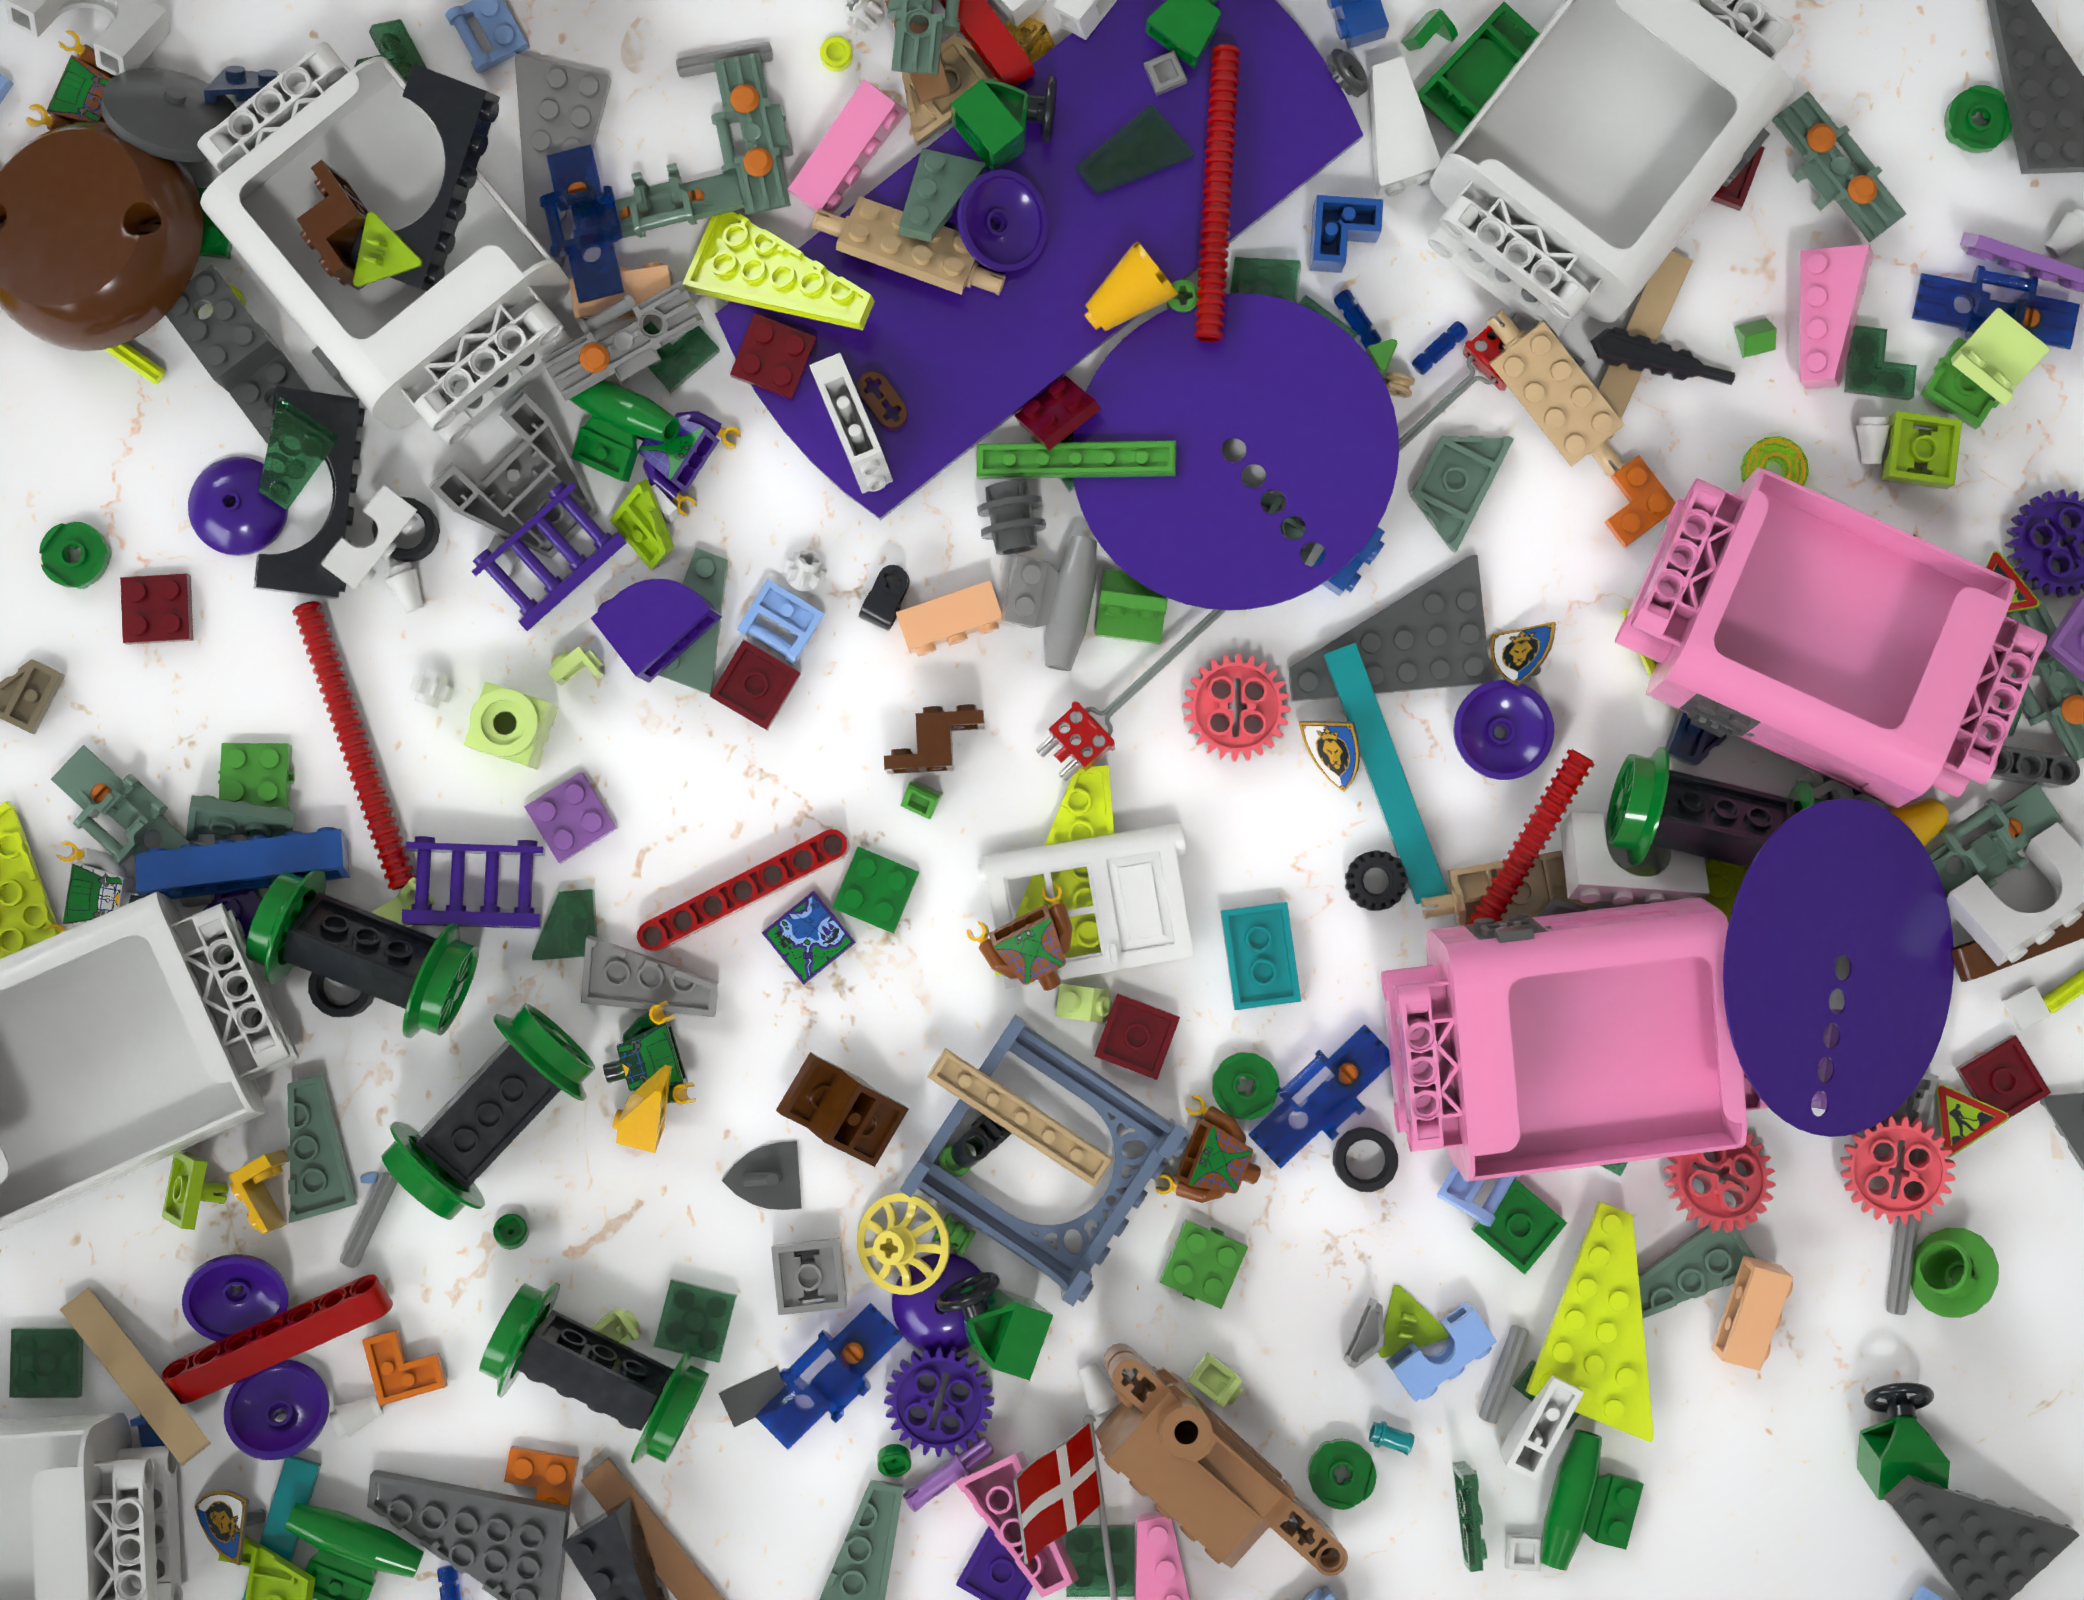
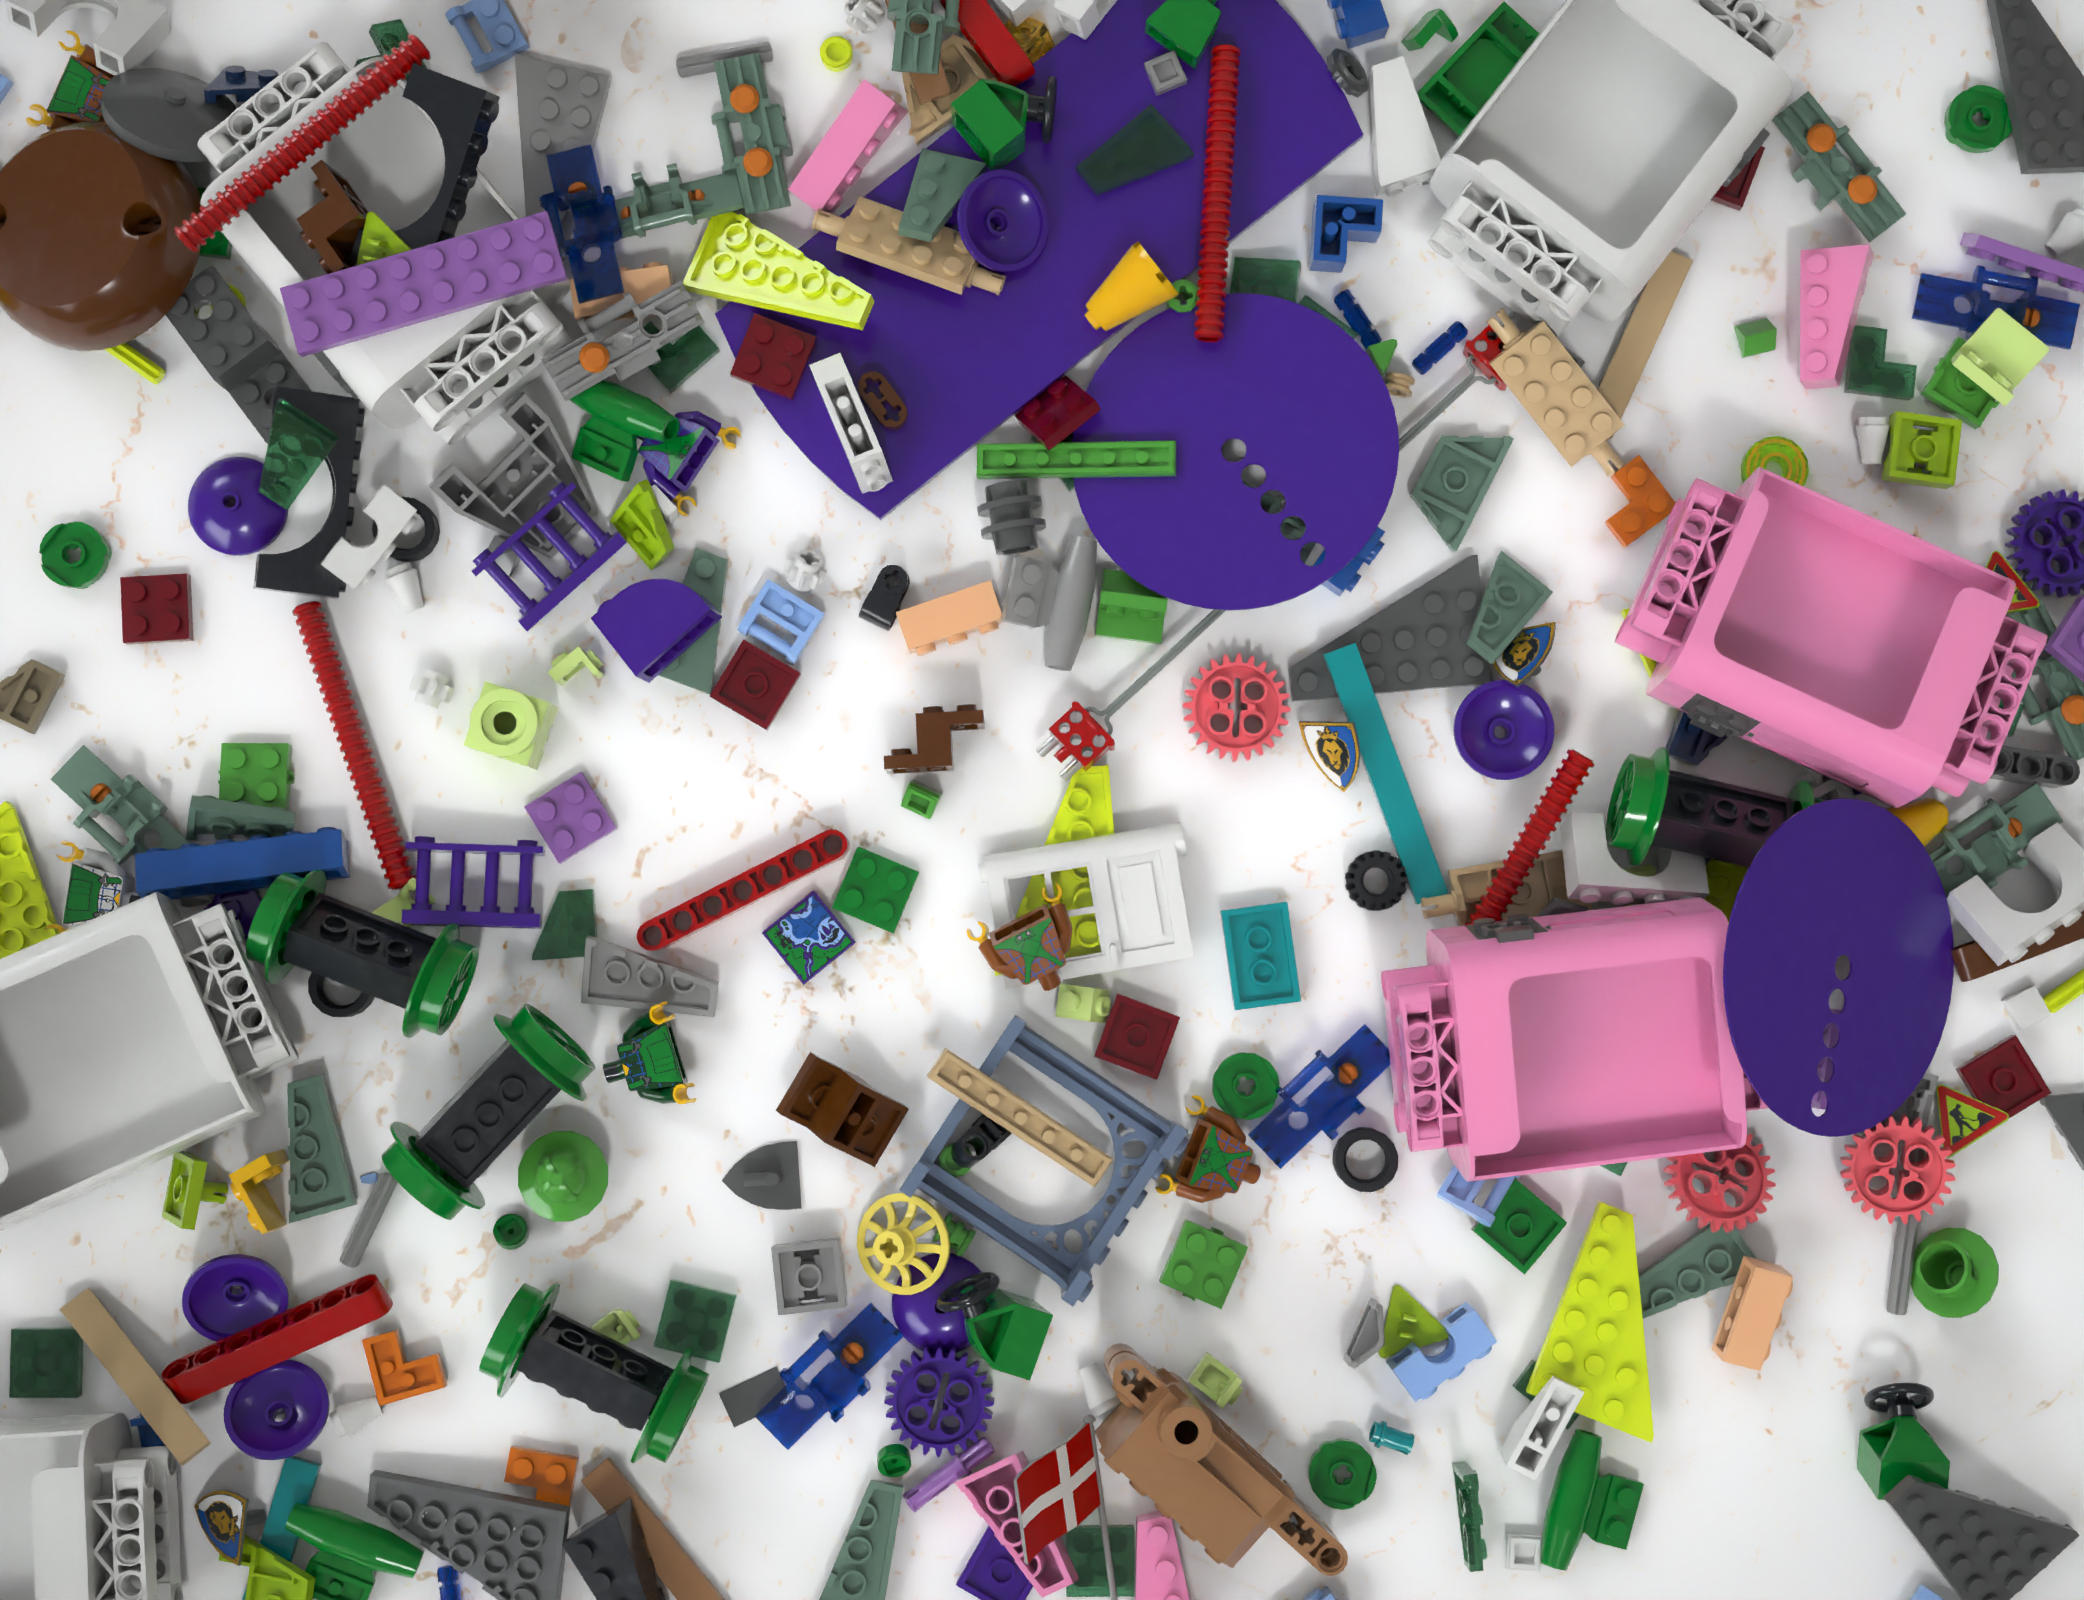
(302, 143): none -> red piece
(423, 283): none -> medium lavender plate
(563, 1176): none -> bright green helmet
(644, 1113): yellow slope -> none
(1504, 1374): light grey axle -> none
(1505, 608): none -> sand green wing
(1638, 353): black sword -> none

